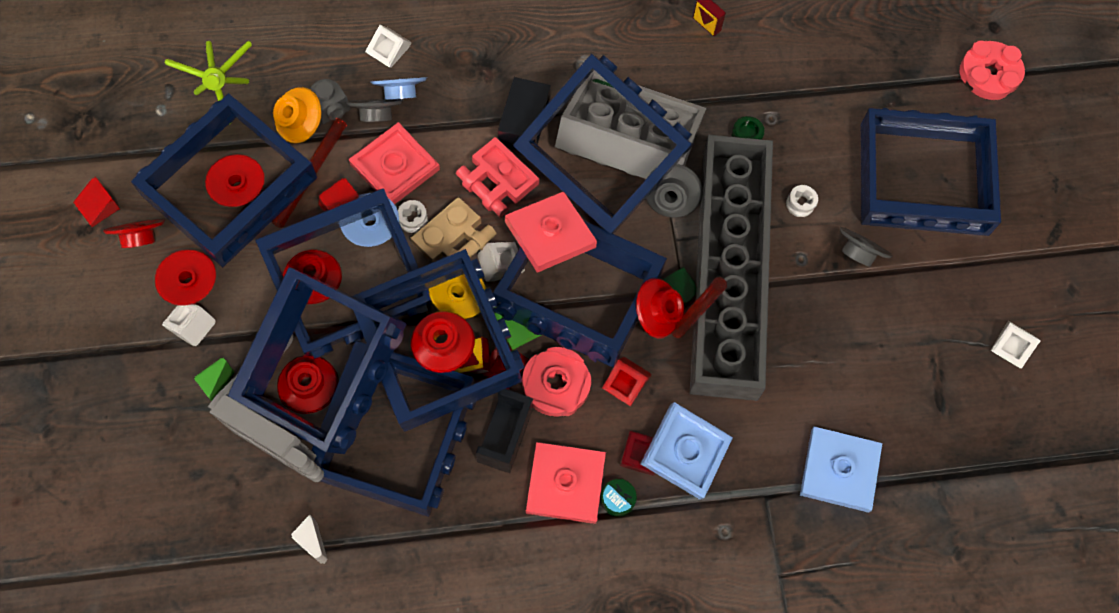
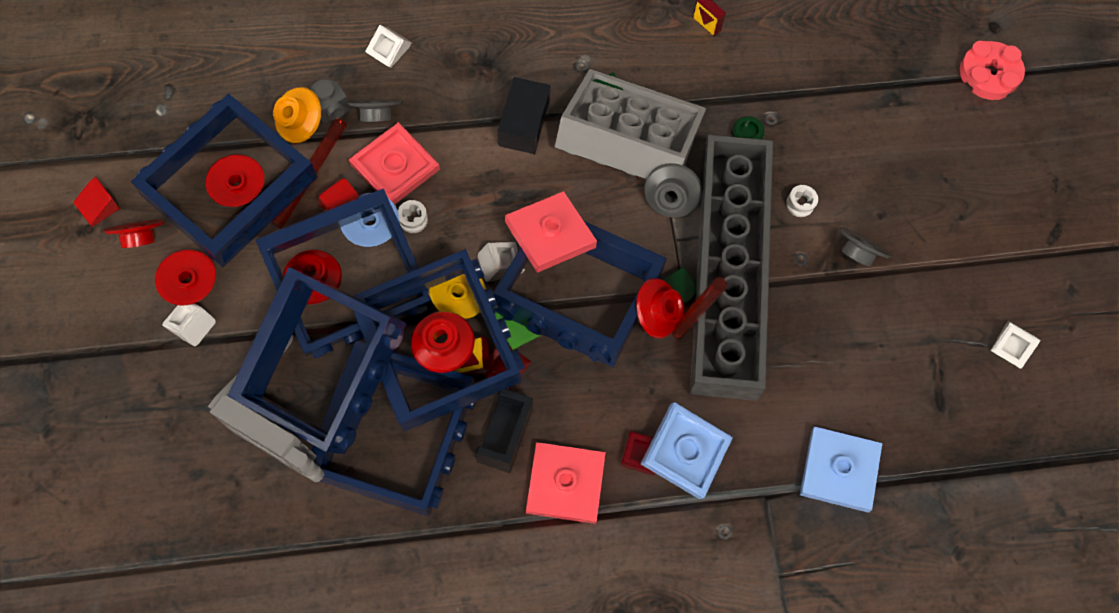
(214, 77): lime plant -> none
(215, 378): bright green slope -> none
(310, 539): white slope -> none
(311, 397): red piece -> none
(399, 87): light blue piece -> none
(448, 229): tan plate -> none
(502, 168): coral plate -> none
(570, 185): dark blue window -> none
(574, 373): coral plate -> none
(618, 497): tile -> none
(626, 380): red slope -> none
(928, 216): dark blue window -> none

